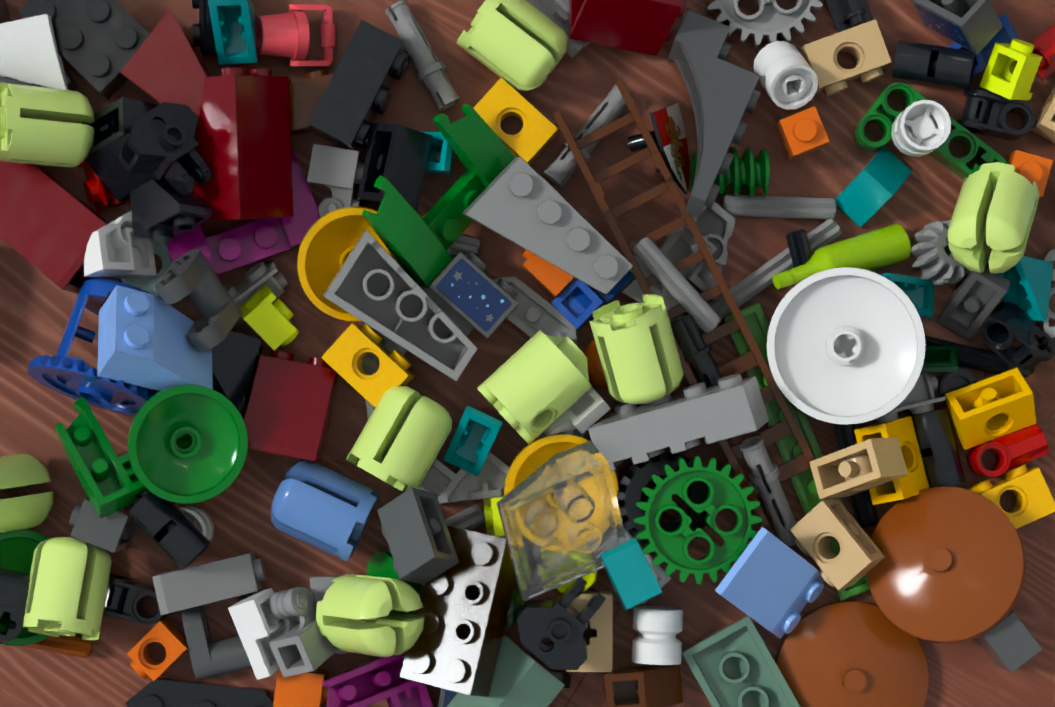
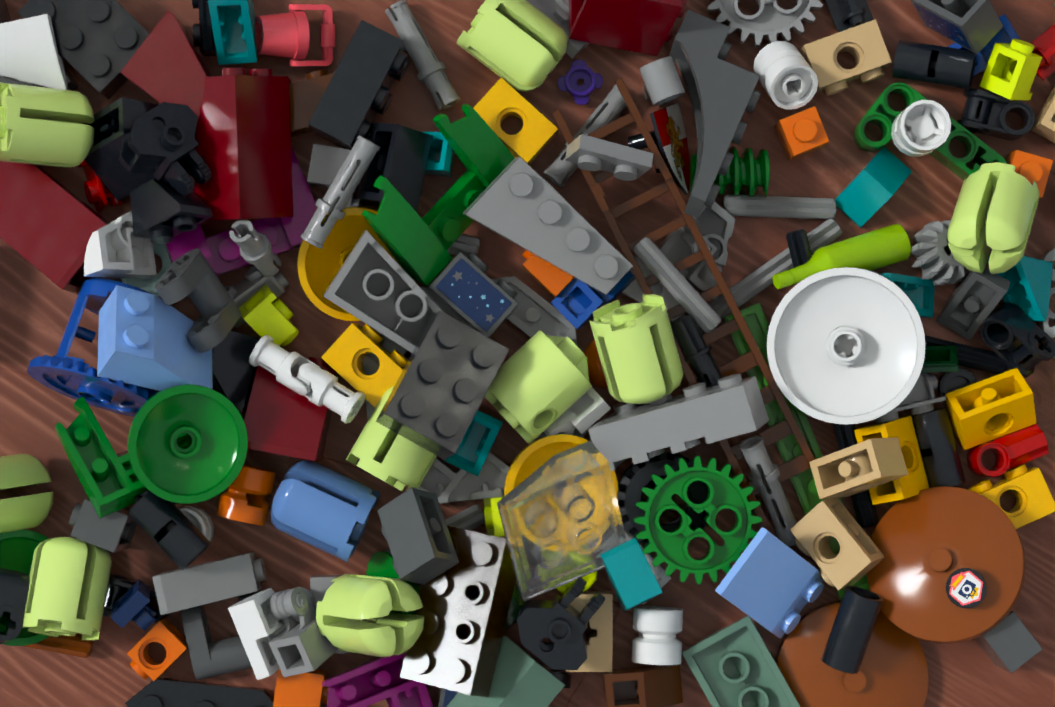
(134, 606): none -> dark blue tile
(246, 496): none -> orange wheel
(255, 248): none -> light grey pin
(311, 381): none -> white piece
(315, 231): none -> light grey pin
(442, 385): none -> black brick
(580, 71): none -> dark purple plate
(603, 155): none -> light grey plate
(661, 82): none -> light grey piece
(852, 629): none -> black pin
(966, 588): none -> tile

